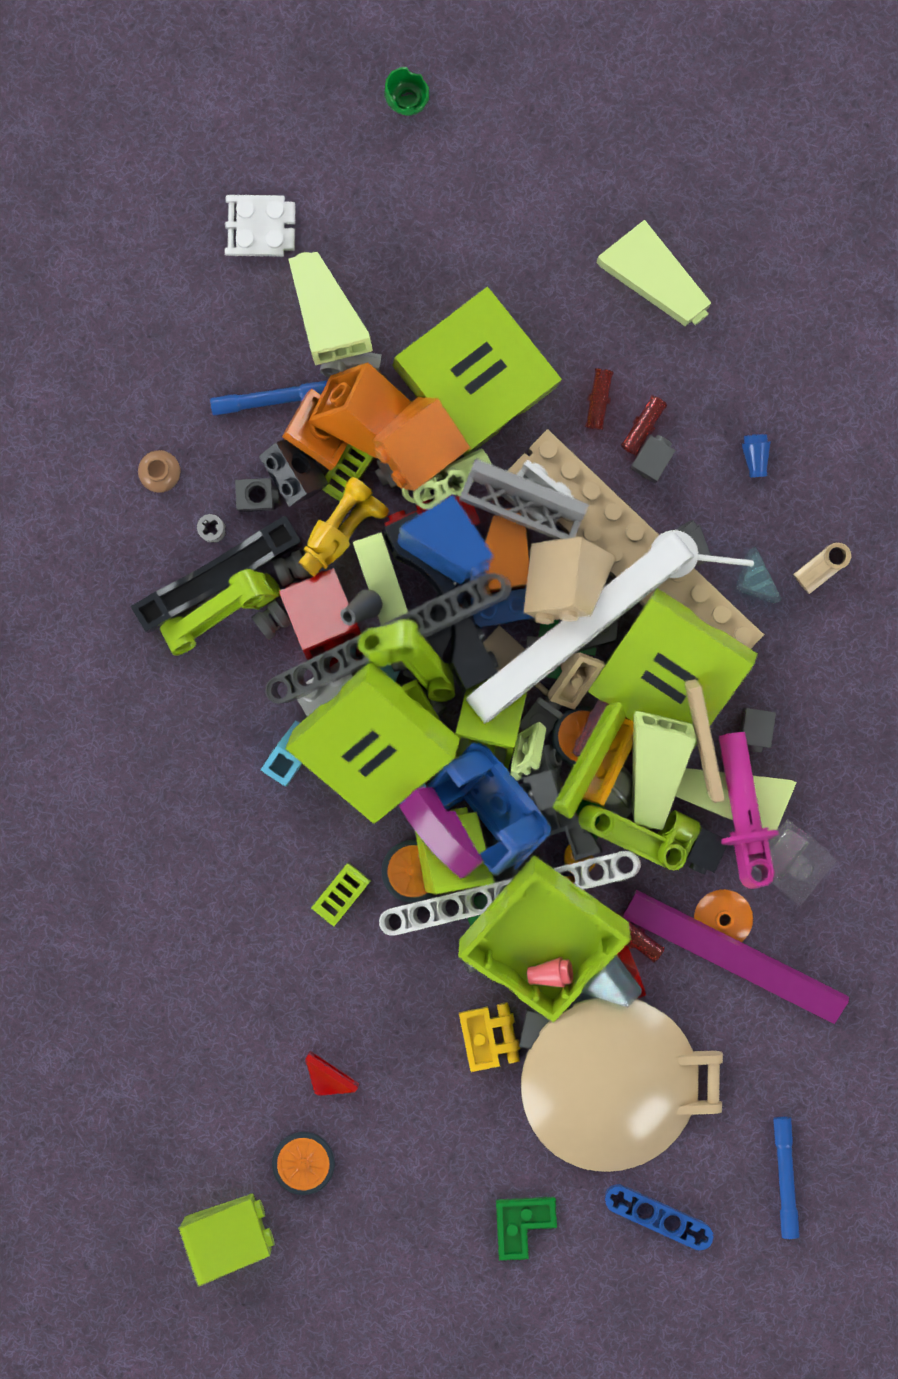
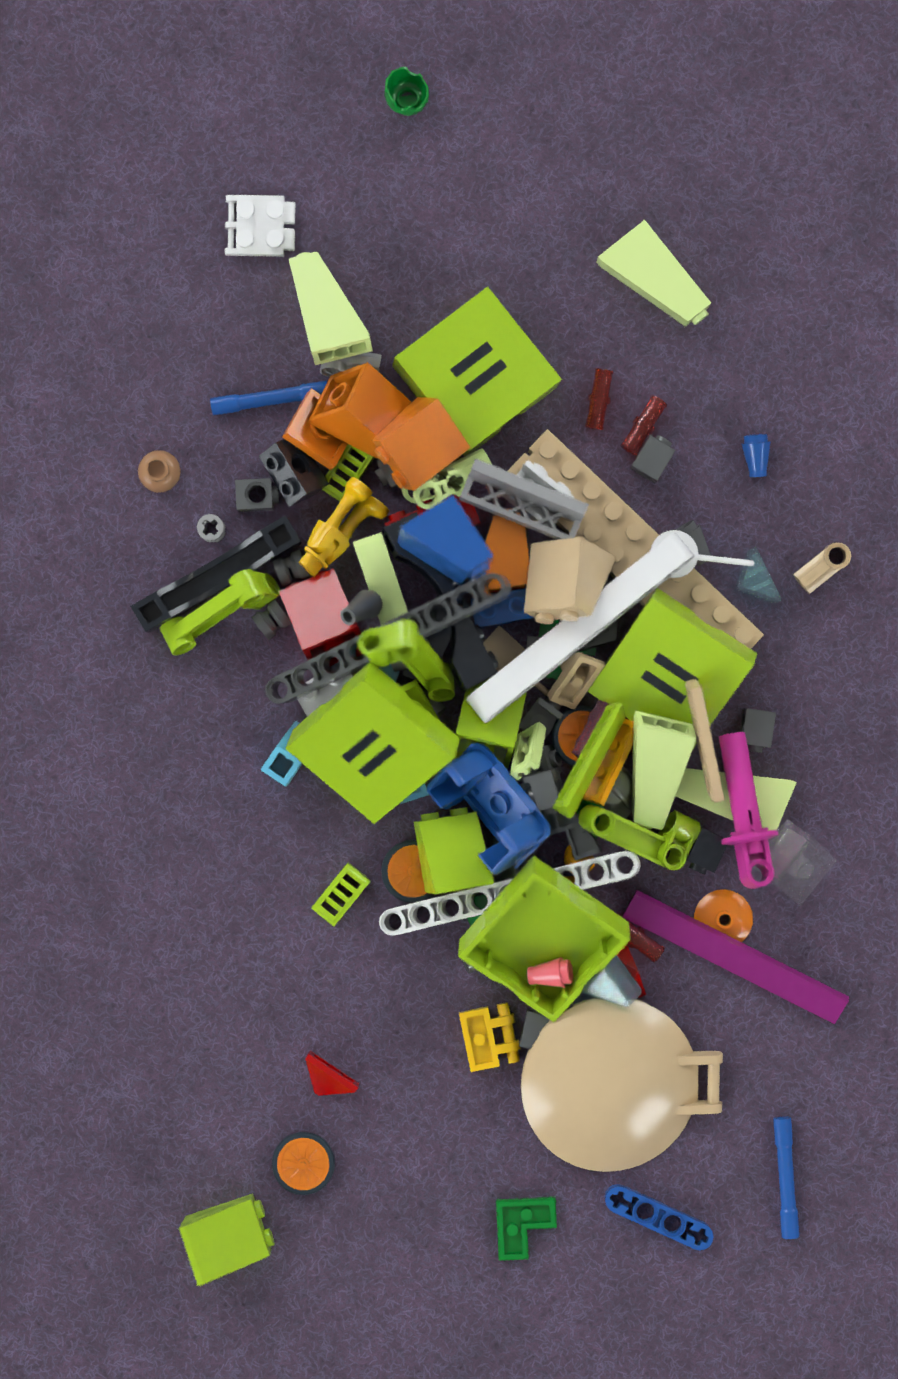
(441, 831): magenta slope -> none

